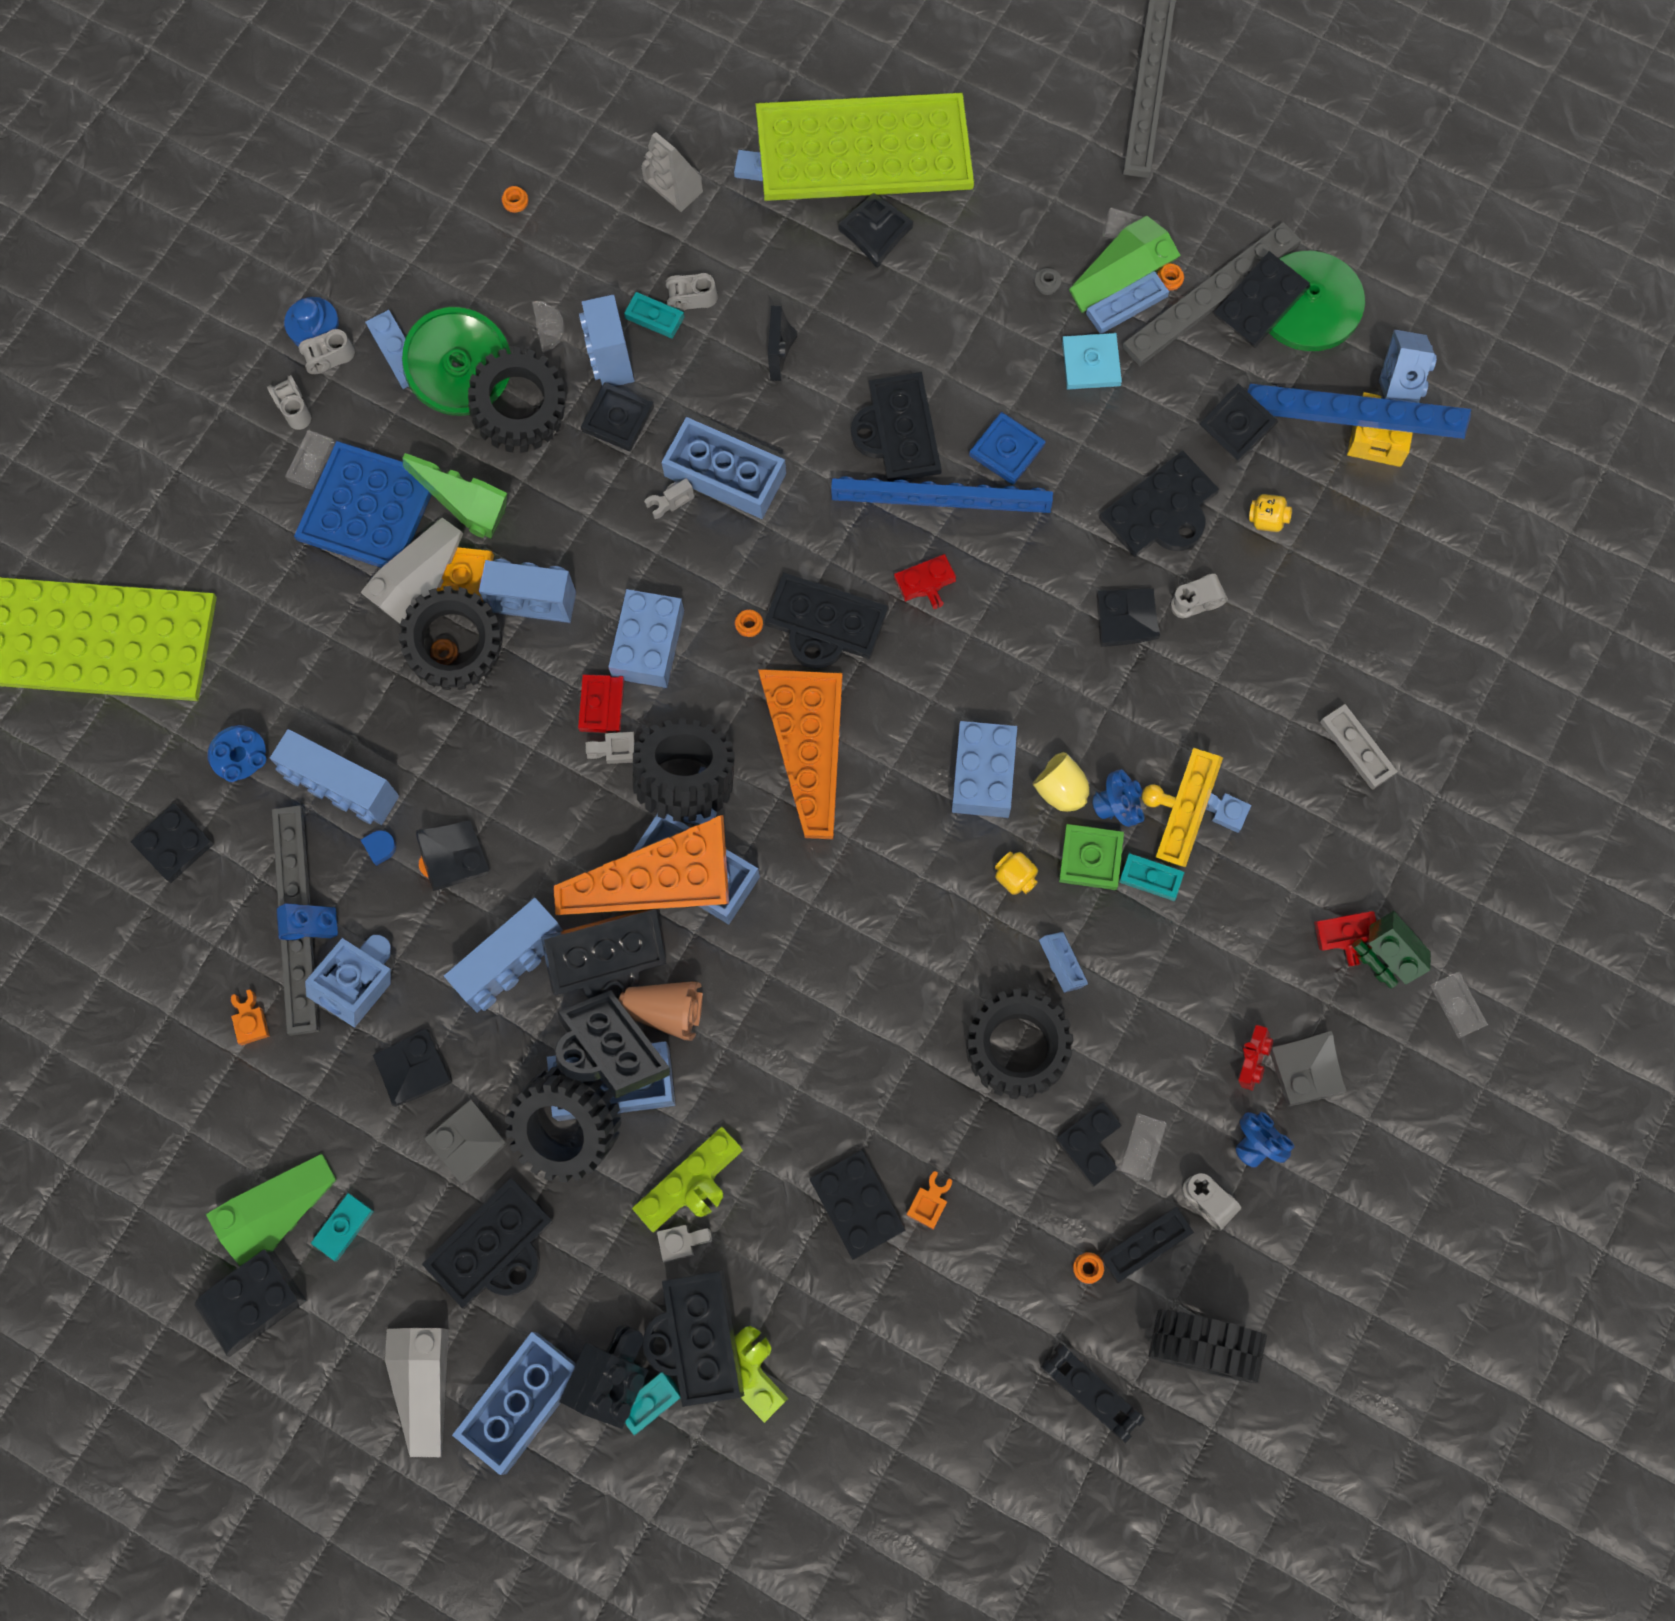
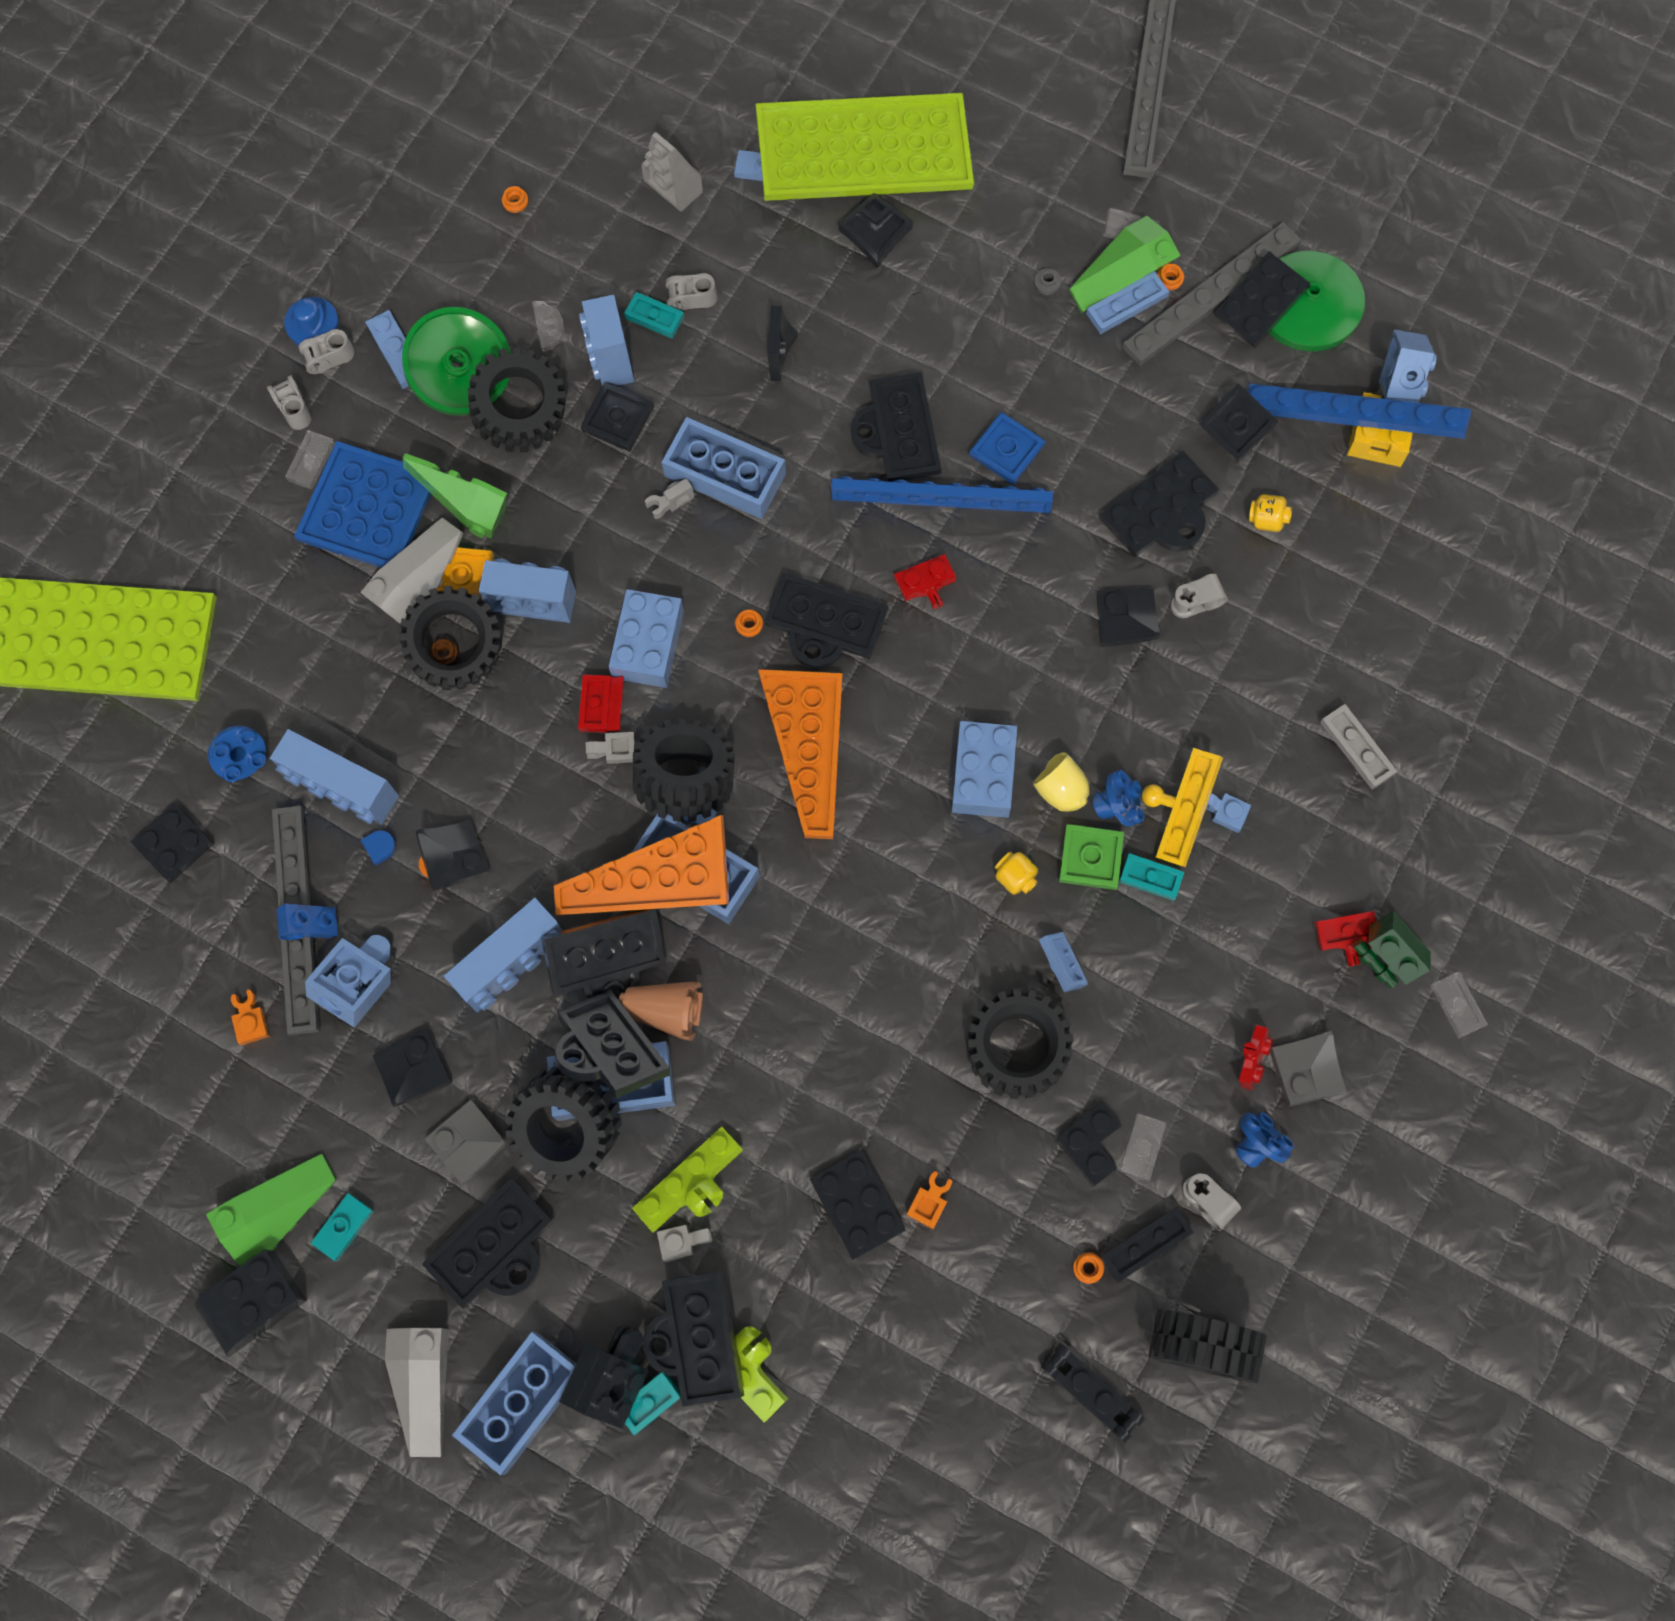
(1091, 361): medium azure plate -> none

